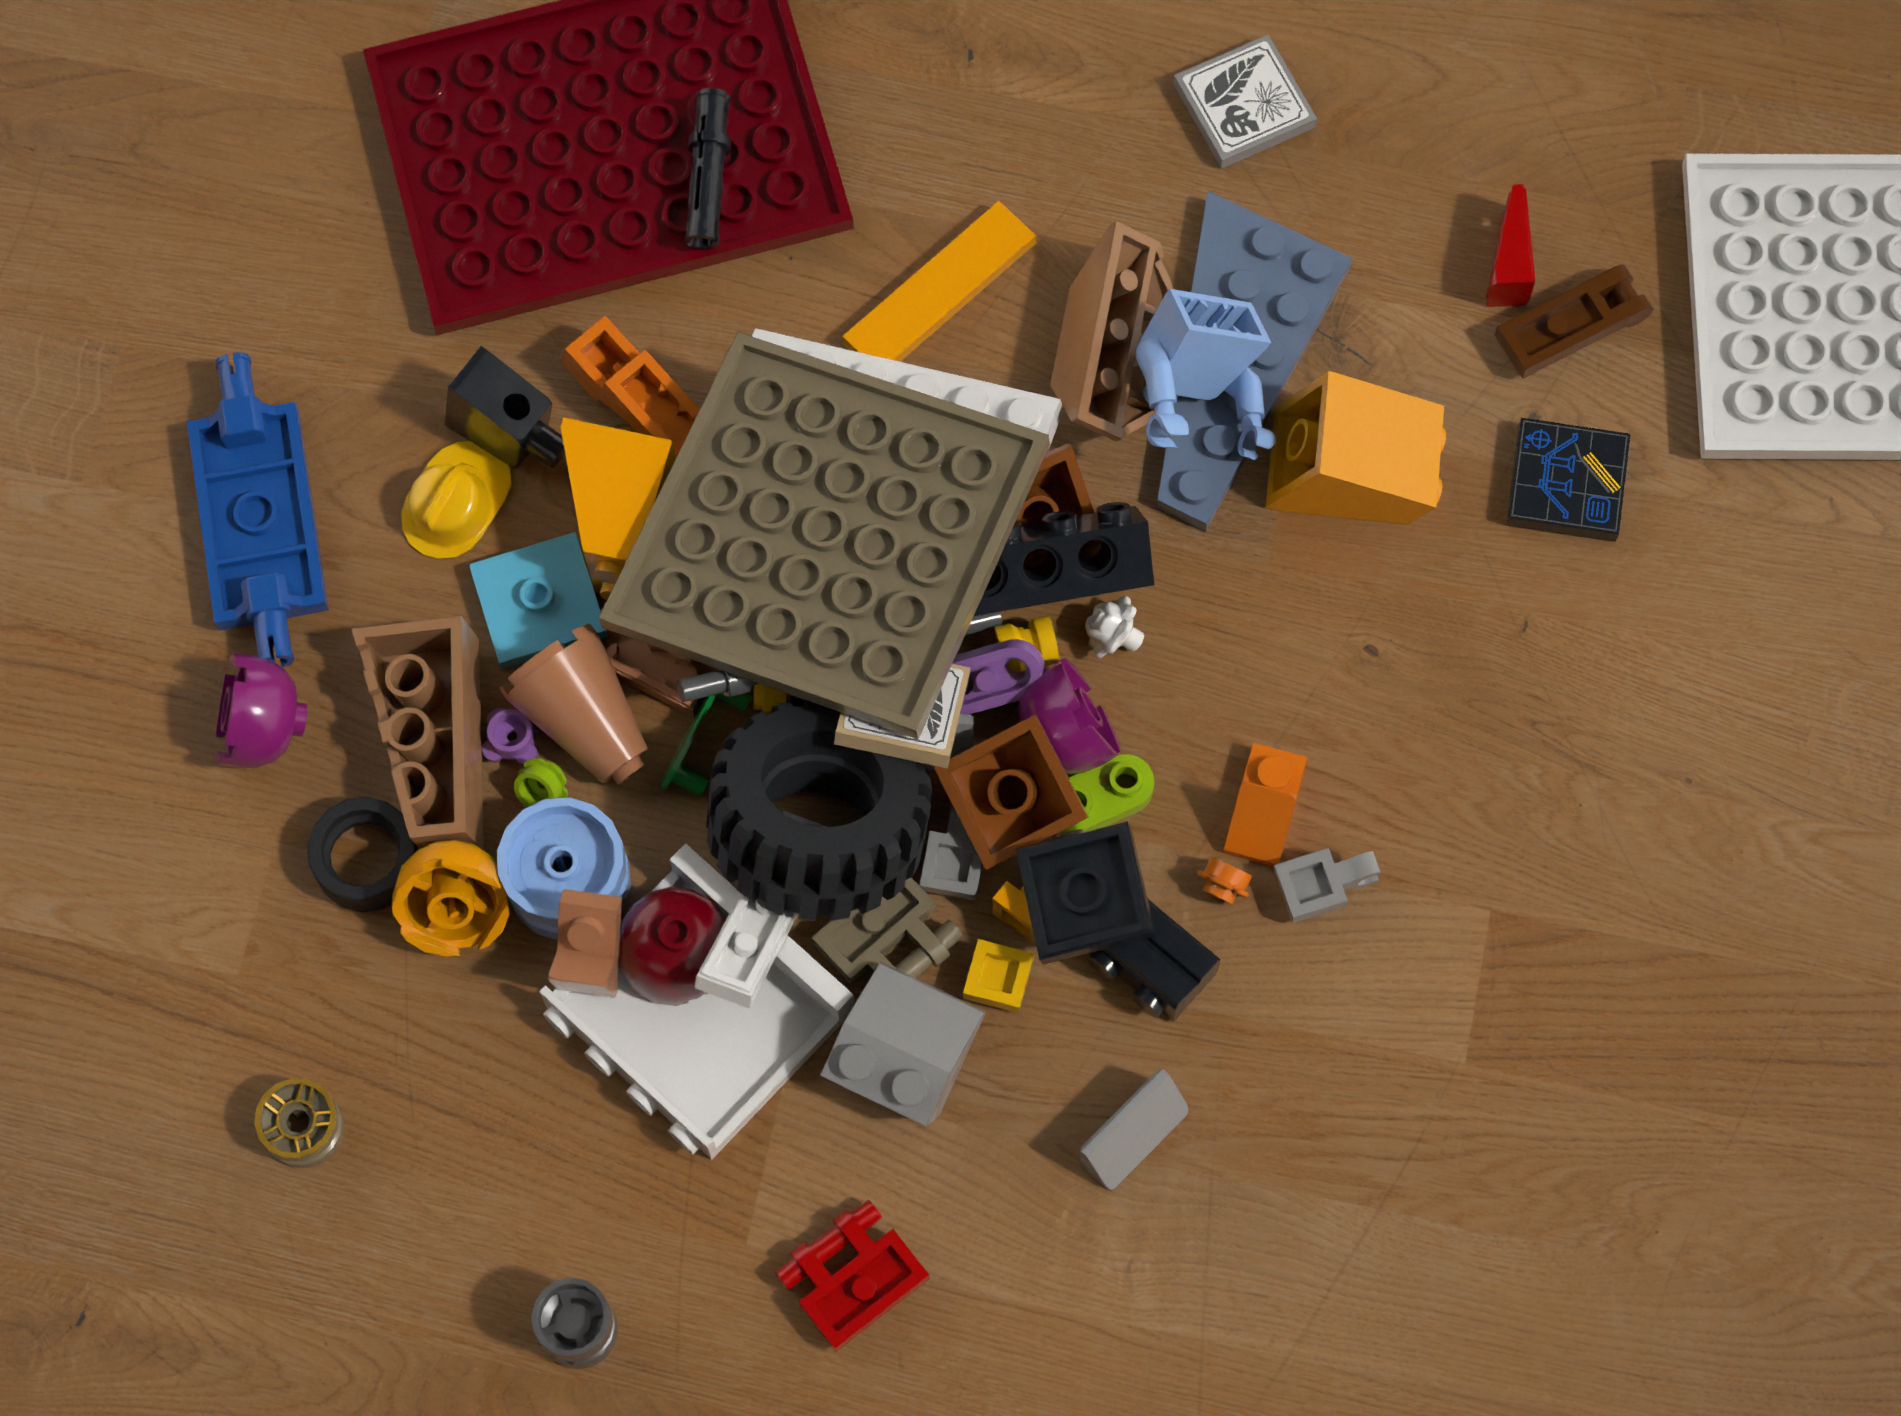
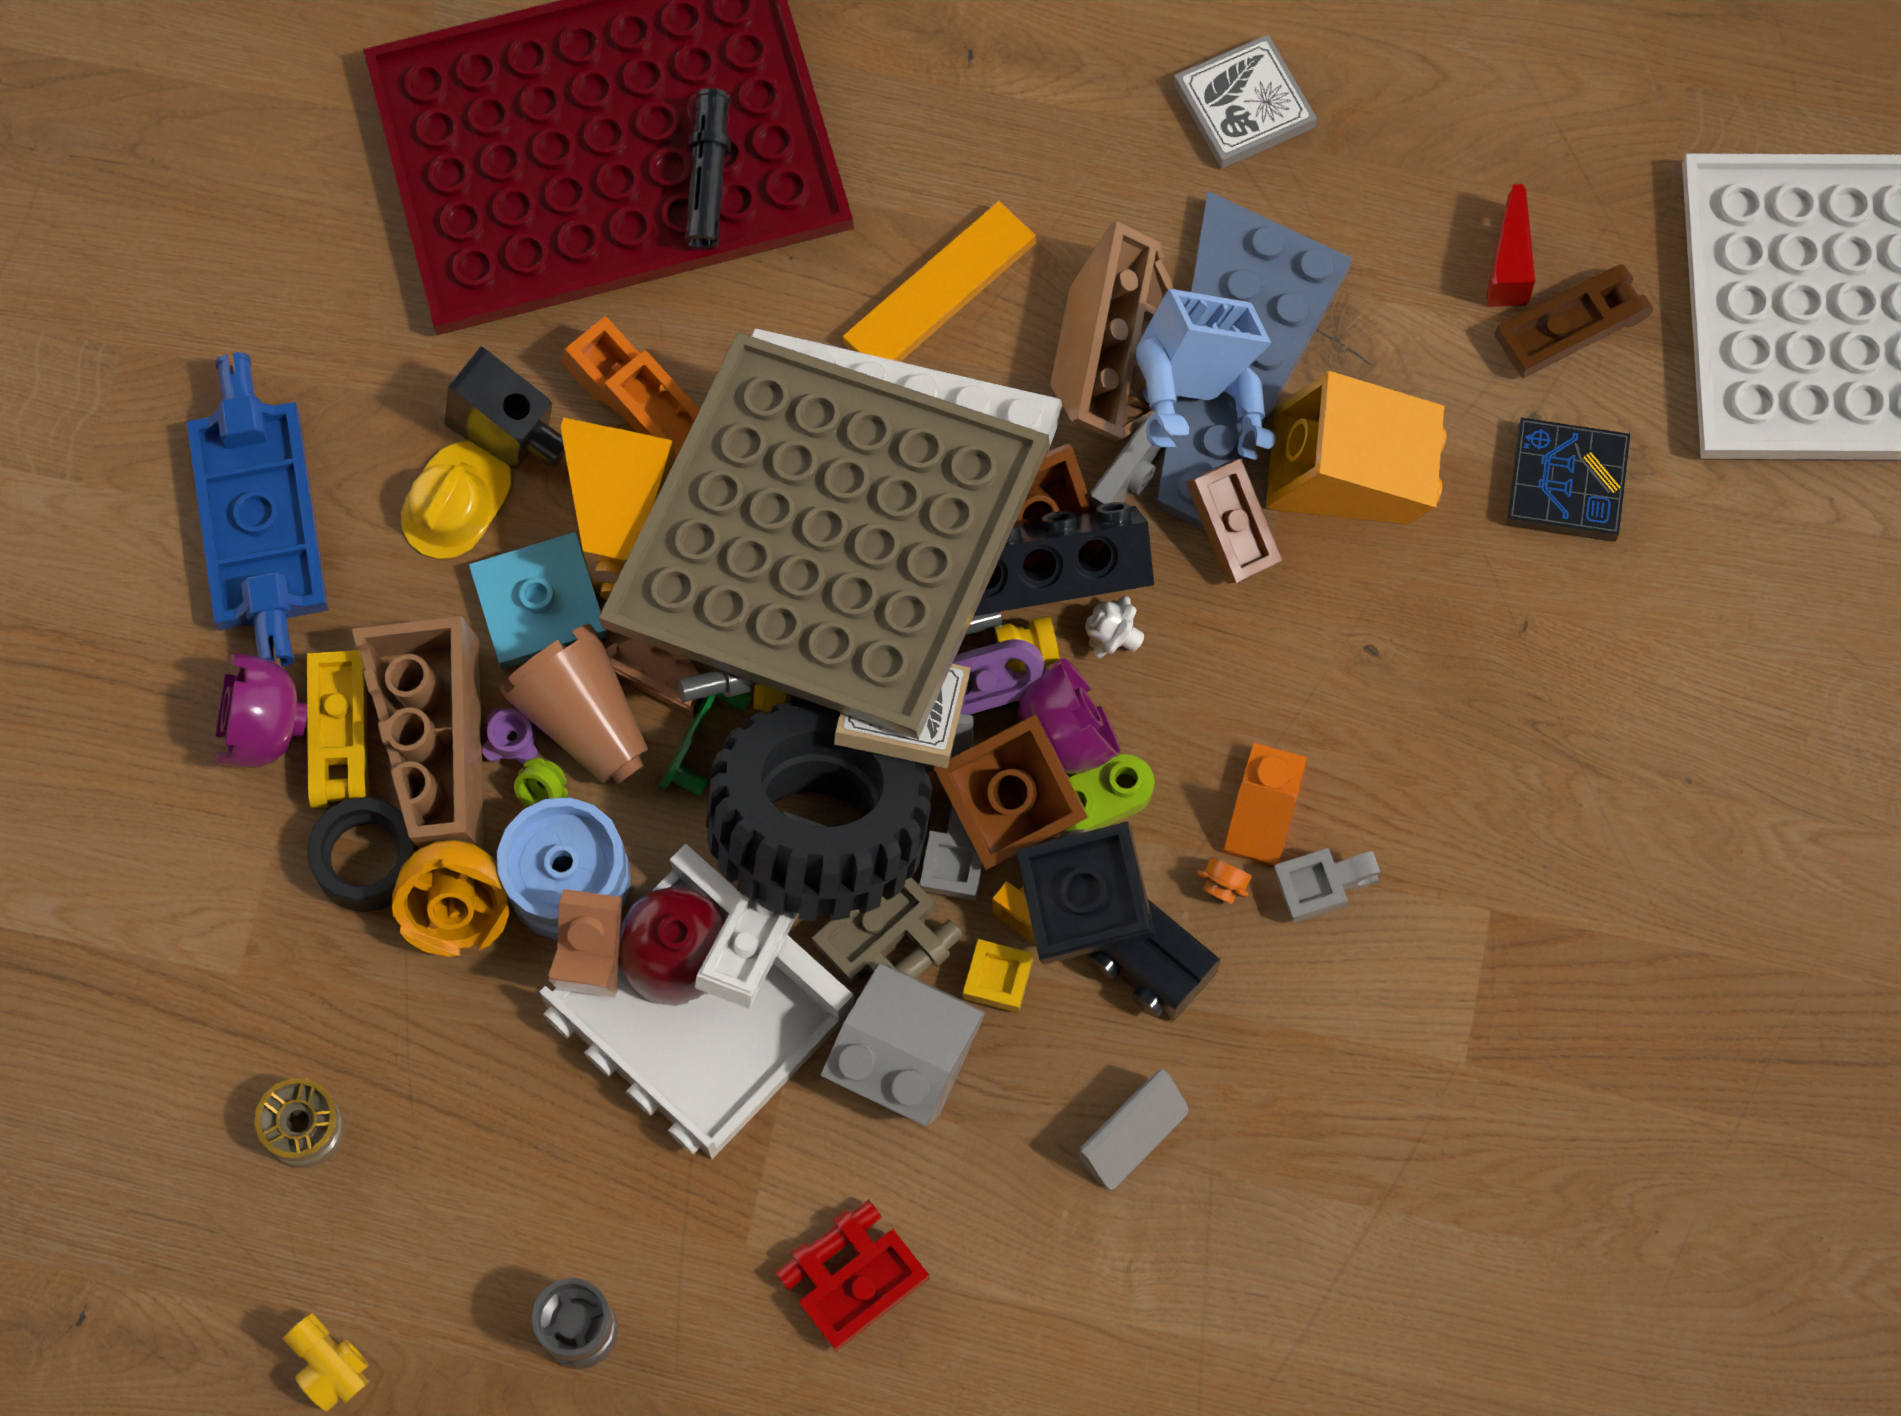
(332, 1369): none -> yellow plate
(336, 726): none -> yellow plate
(1128, 471): none -> light grey plate
(1233, 521): none -> plate

